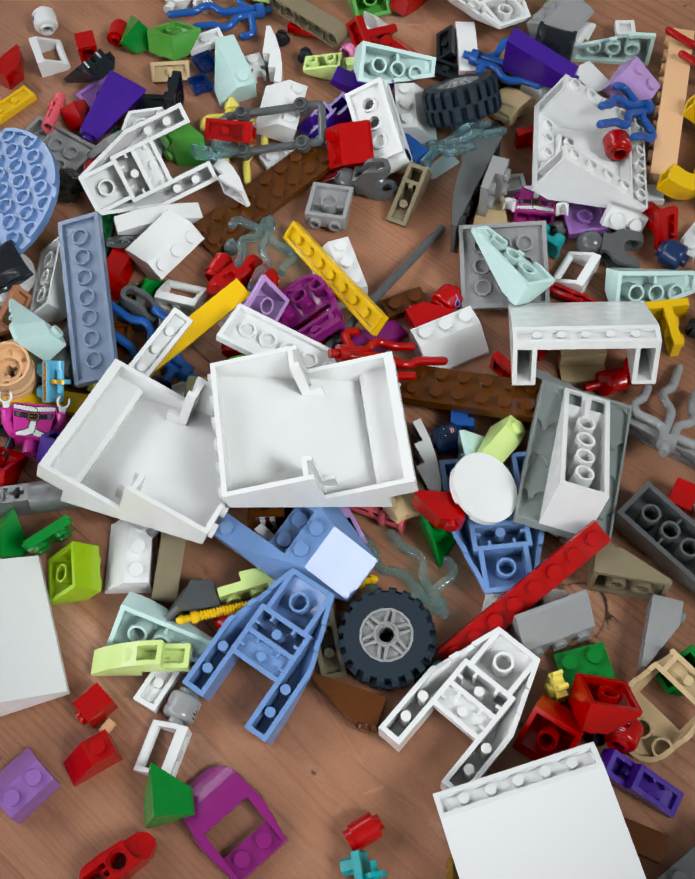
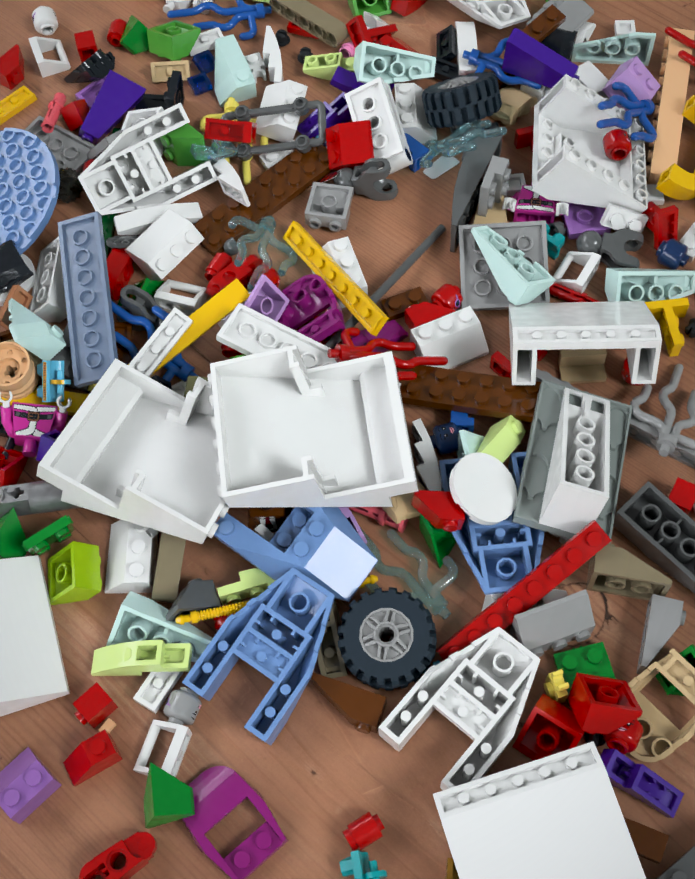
(409, 194): dark tan slope -> none
(545, 23): none -> reddish brown plate
(608, 382): red piece -> none

